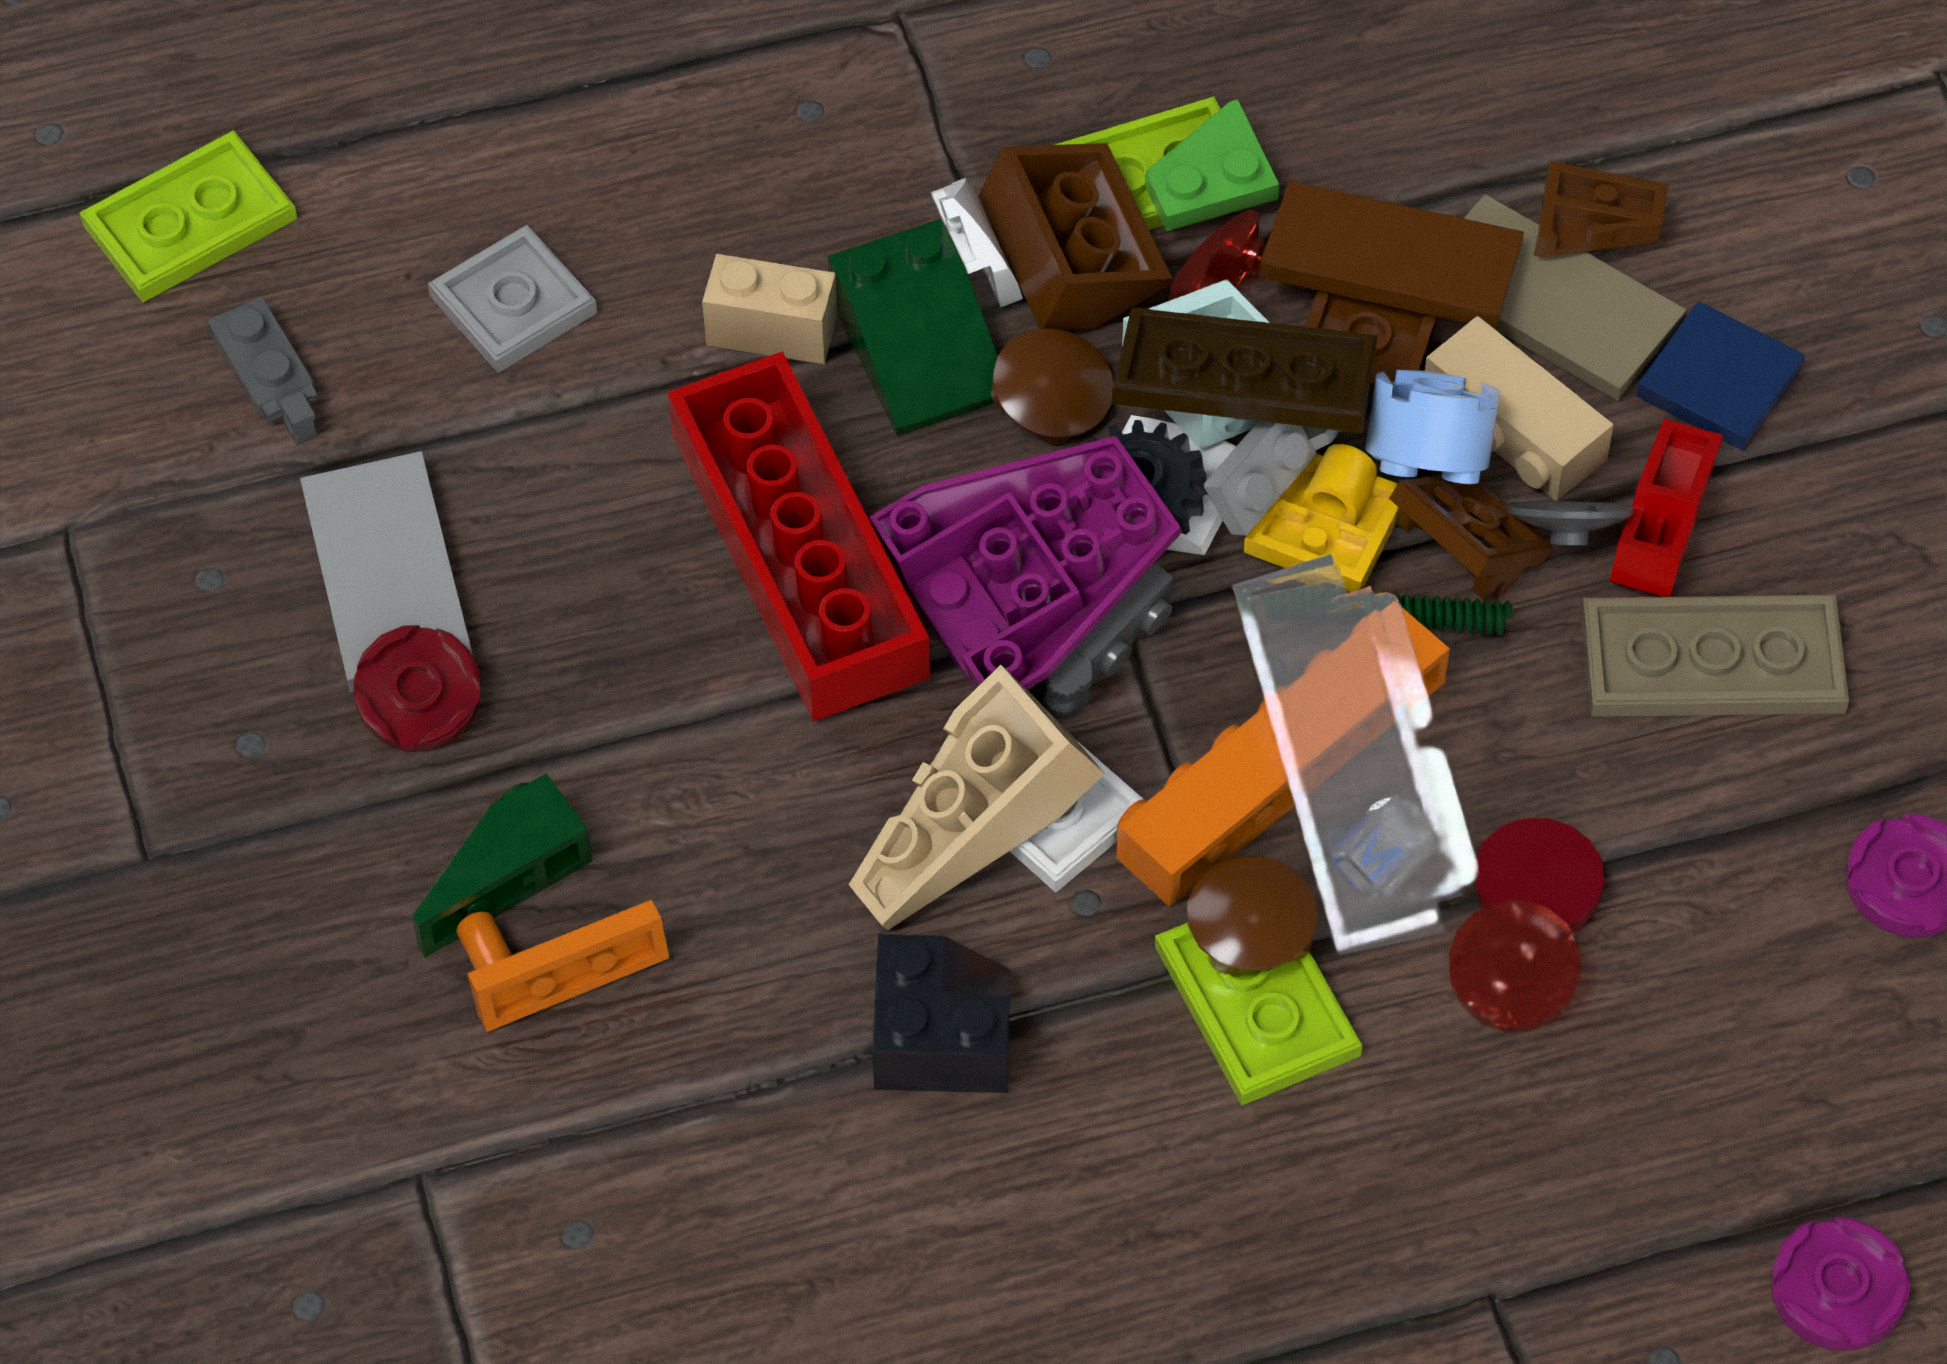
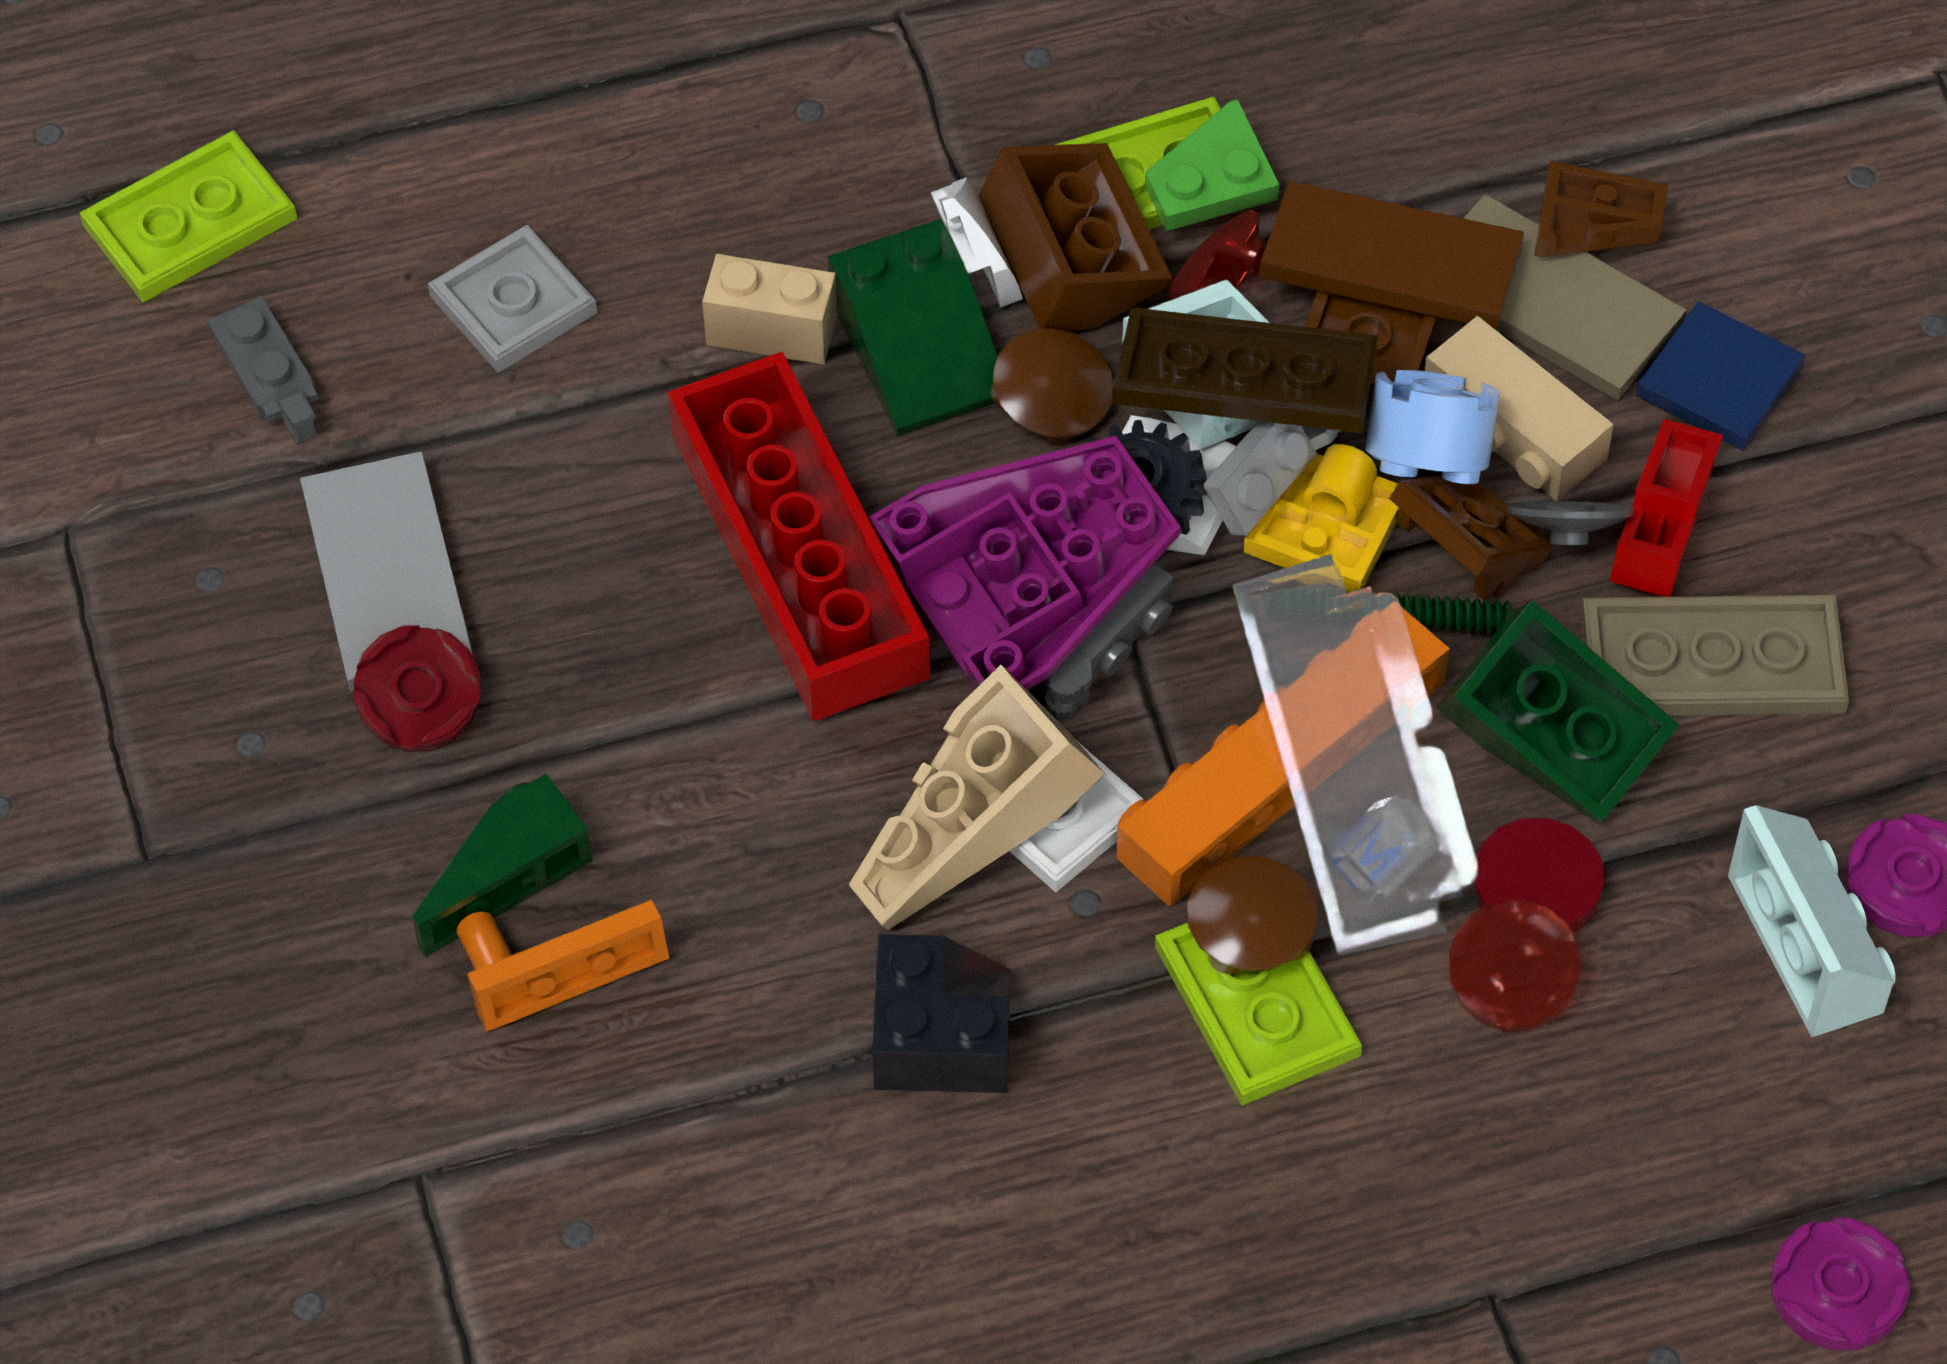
(1557, 712): none -> dark green slope
(1808, 921): none -> light aqua slope

